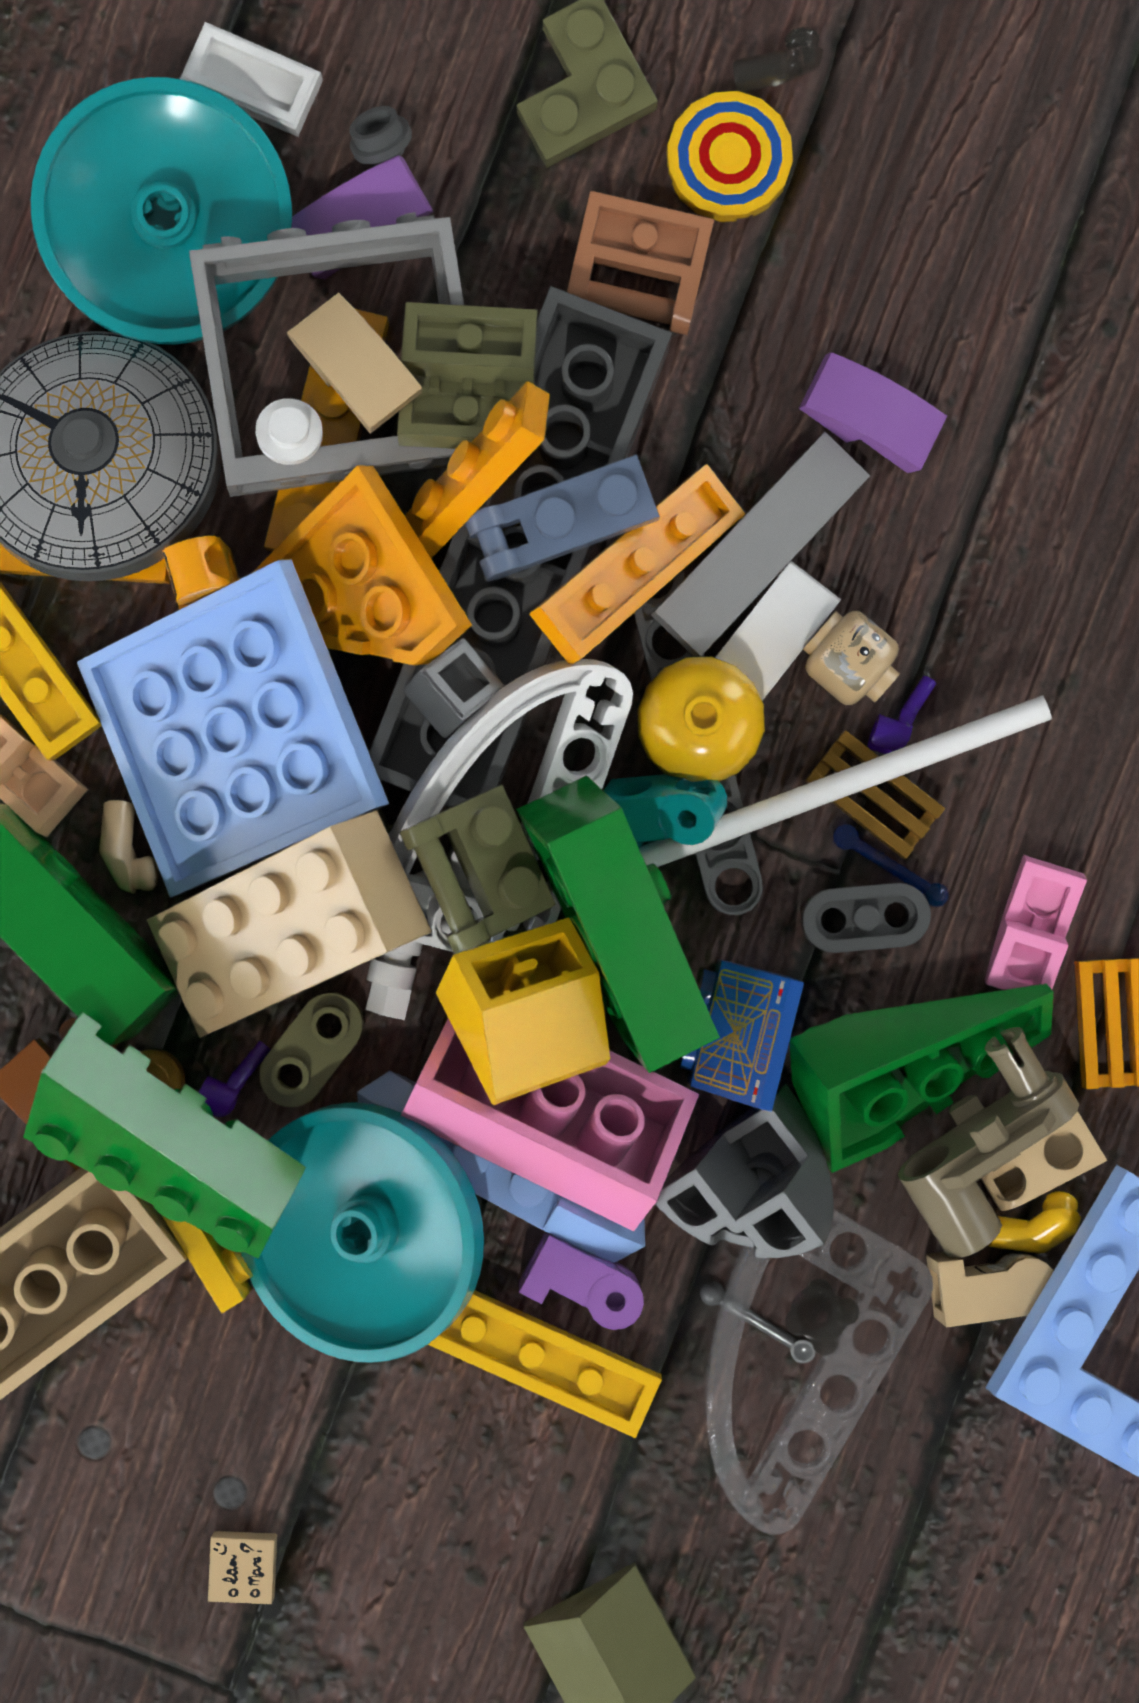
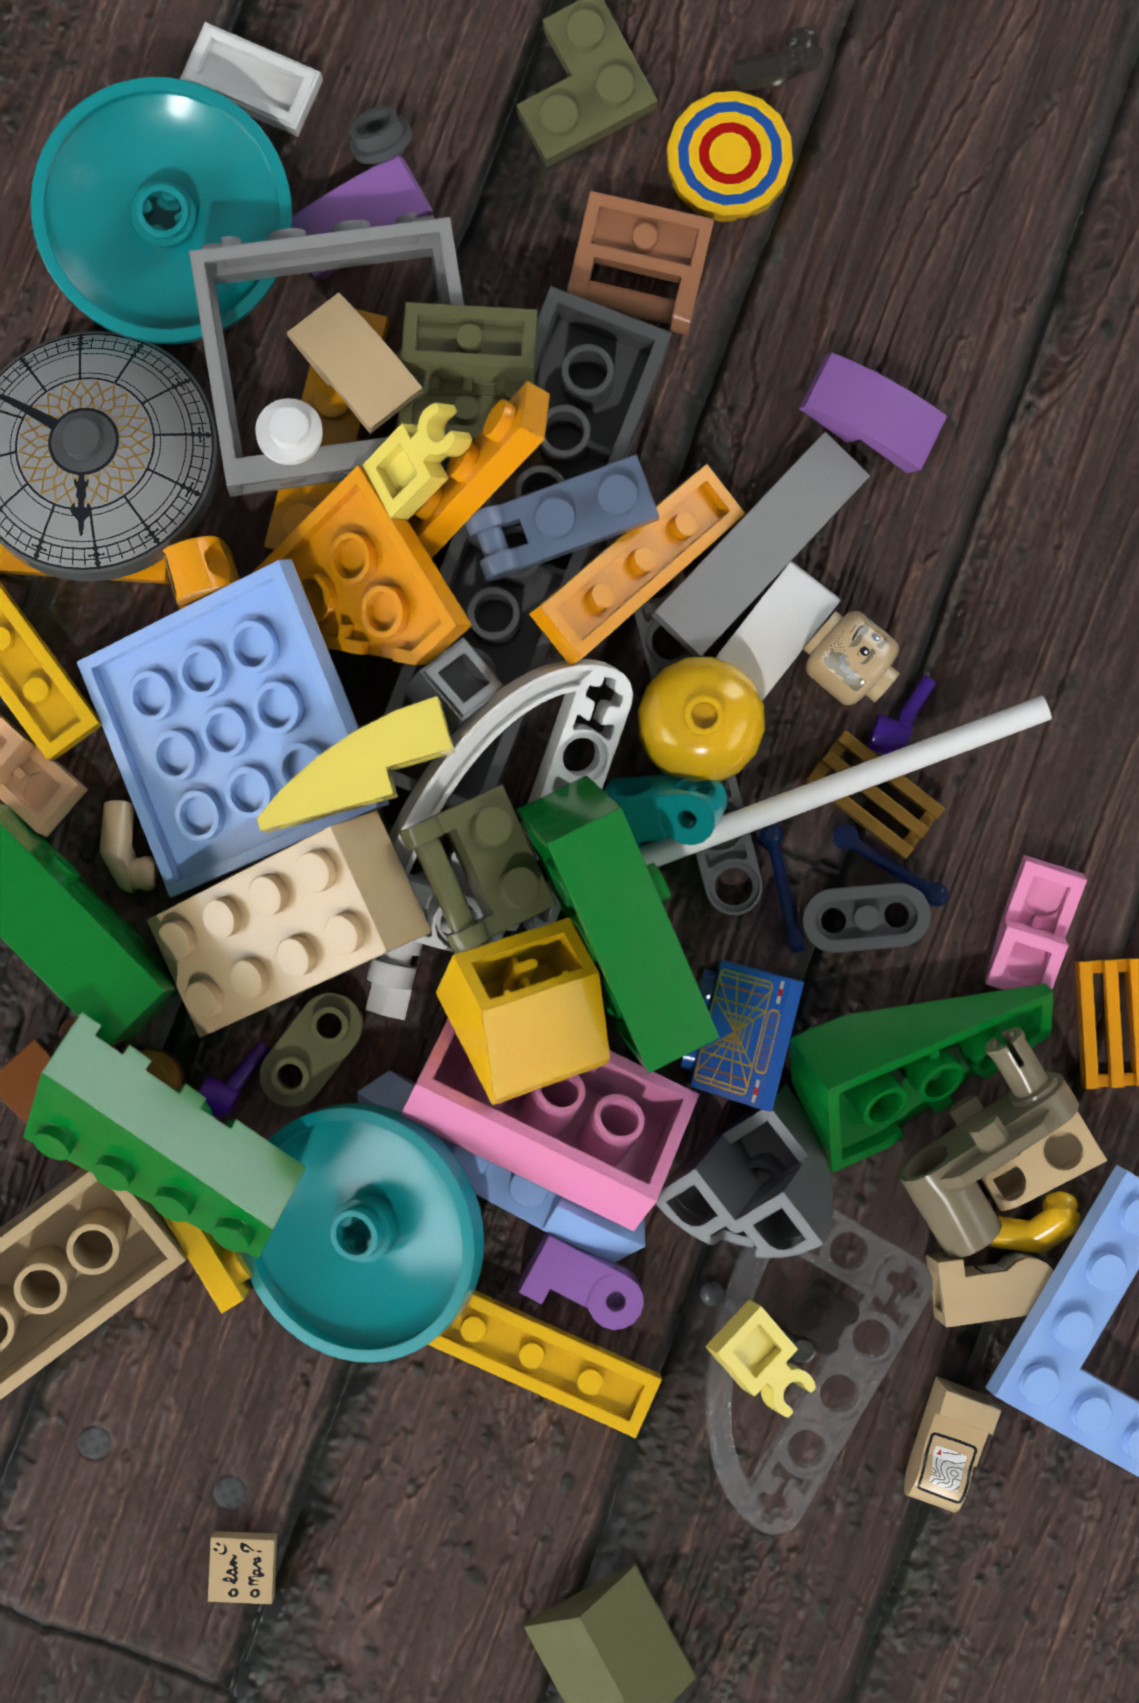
(360, 766): none -> light yellow slope
(408, 463): none -> light yellow plate
(757, 1356): none -> light yellow plate
(772, 838): none -> clear blue hinge
(949, 1444): none -> tan leg

